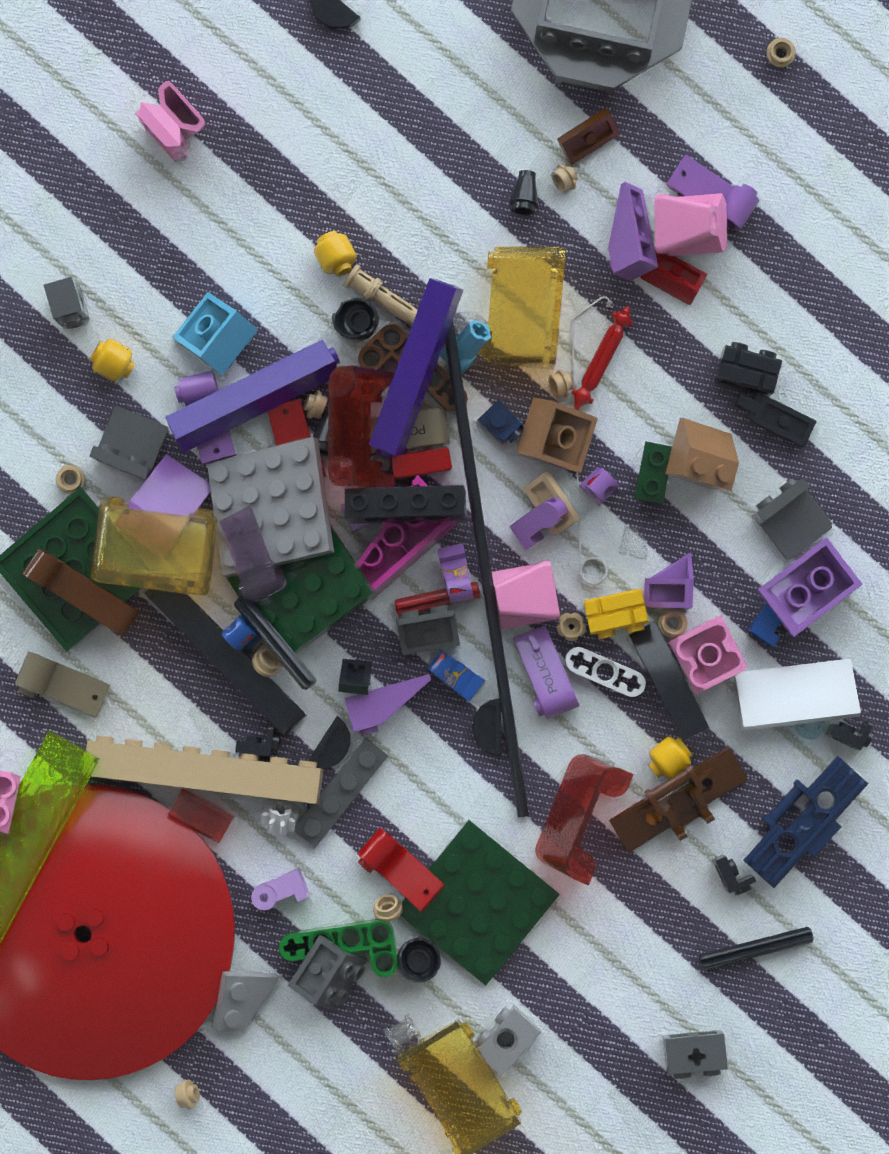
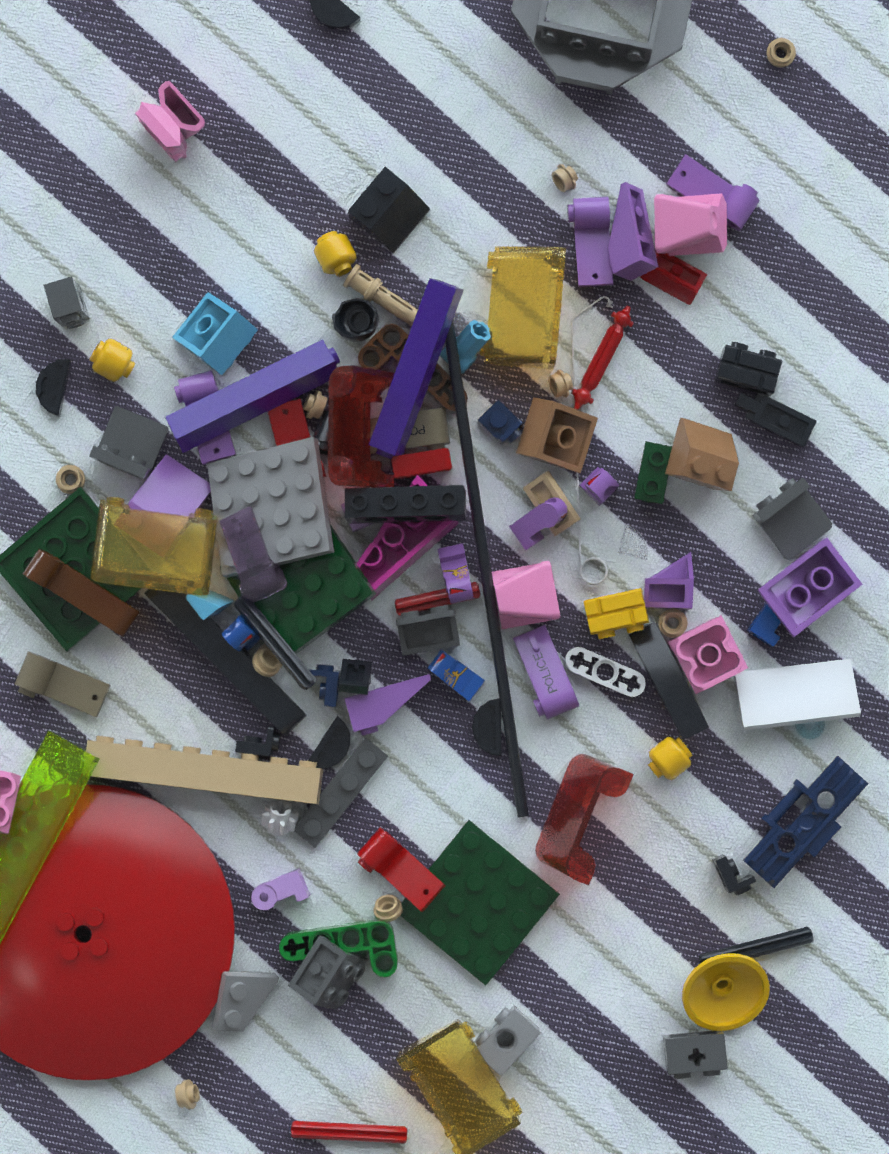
(52, 385): none -> black tile
(200, 815): clear red plate -> none
(210, 604): none -> medium azure slope
(330, 689): none -> dark blue bracket
(349, 1132): none -> red axle
(388, 210): none -> black slope
(402, 1032): clear bush -> none
(418, 960): black hair -> none
(524, 196): black cone -> none
(571, 634): tan plate -> none
(588, 136): reddish brown plate -> none
(592, 240): none -> medium lavender door
(652, 817): reddish brown piece -> none
(729, 1002): none -> yellow dish
(845, 734): black bracket -> none

